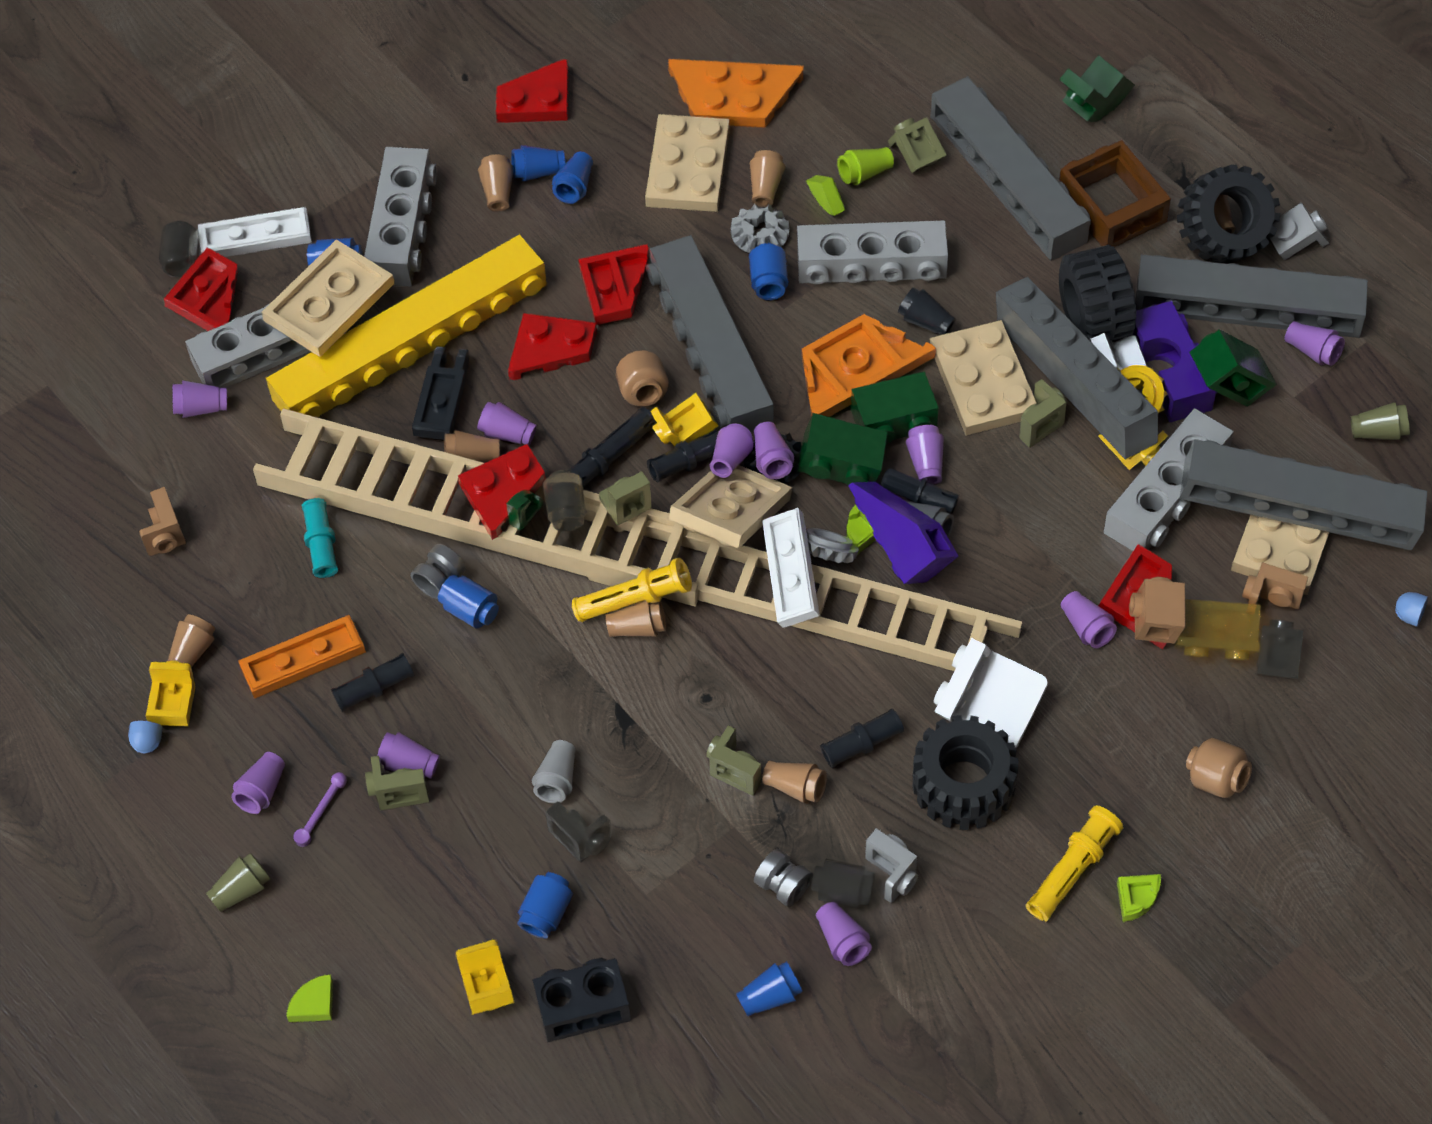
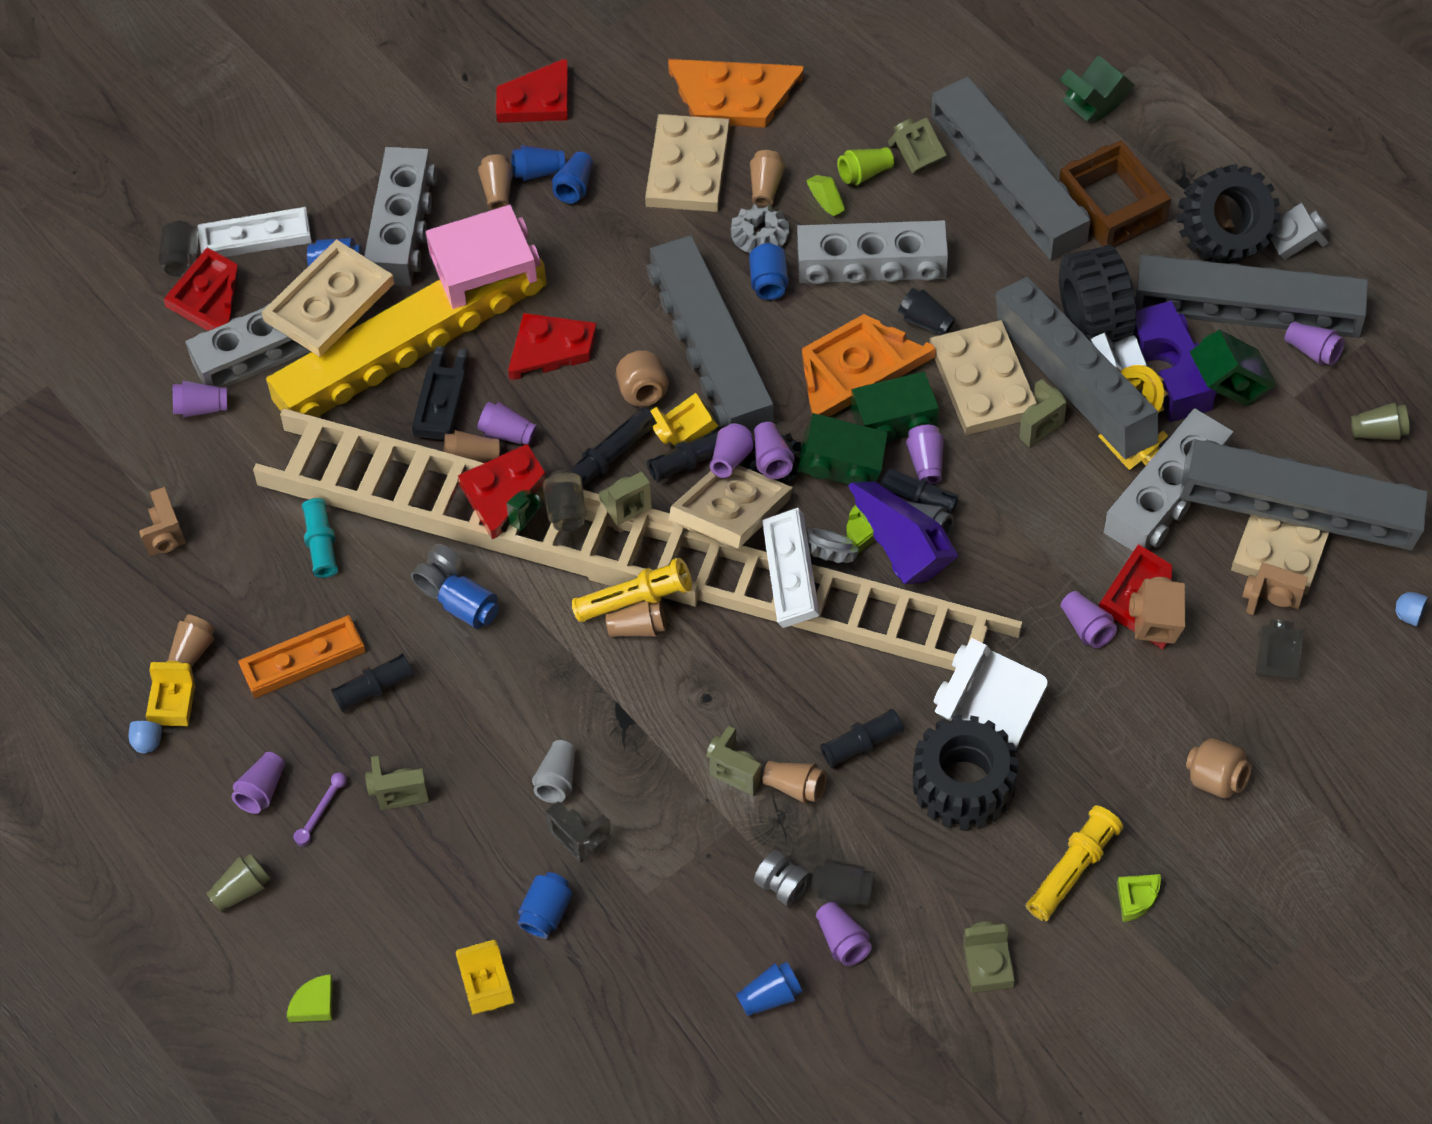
(402, 752): medium lavender cone -> none
(481, 252): none -> bright pink panel
(584, 1010): black brick -> none
(614, 282): red wing -> none
(895, 859): light grey bracket -> none
(988, 957): none -> olive bracket
(1220, 628): clear yellow bracket -> none

